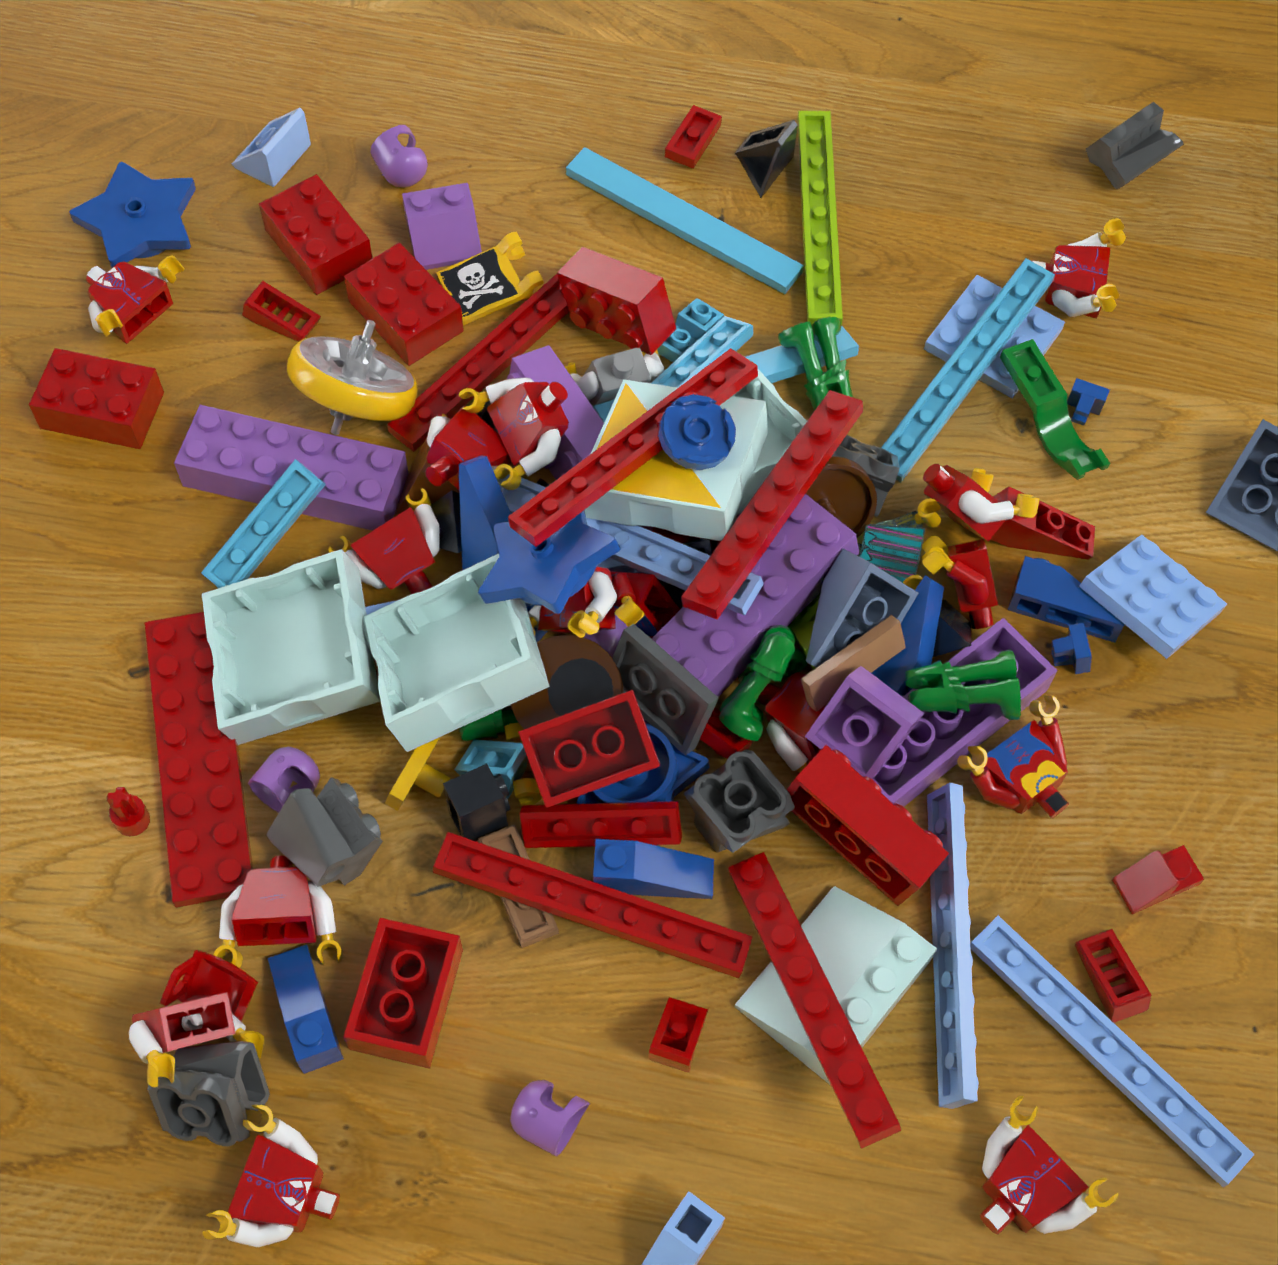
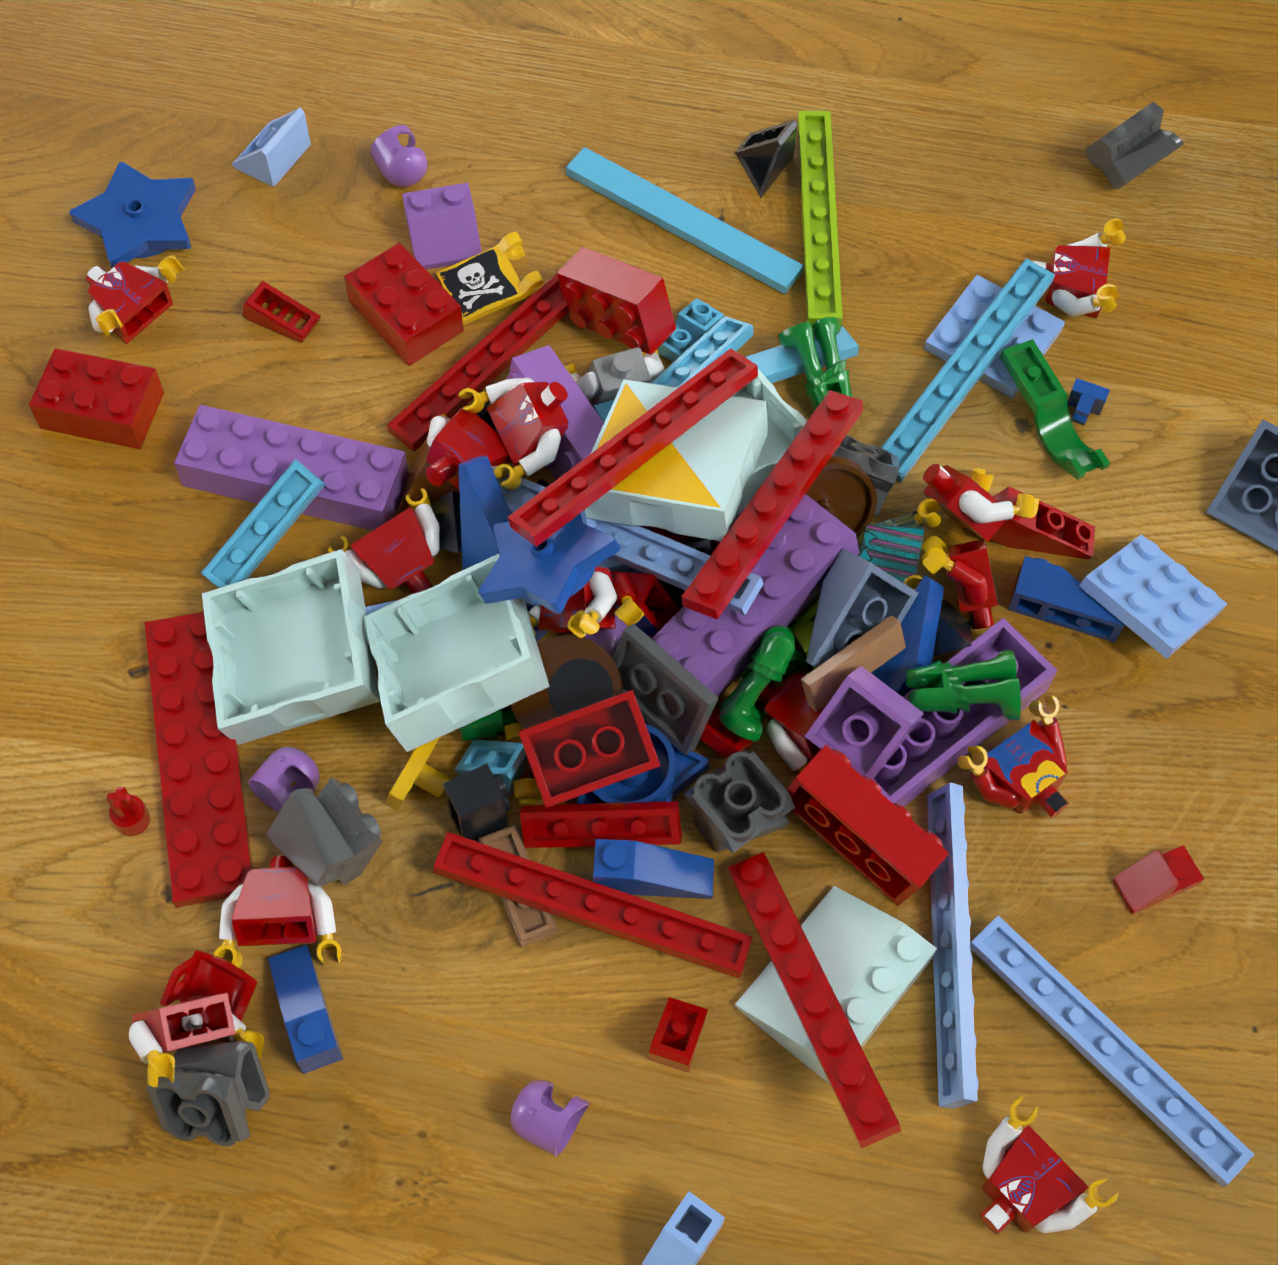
(275, 1188): torso -> none
(315, 233): red brick -> none
(352, 378): wheel -> none
(404, 993): red brick -> none
(693, 136): red plate -> none
(696, 432): blue tile -> none
(1073, 649): blue tile -> none
(1121, 1000): red slope -> none

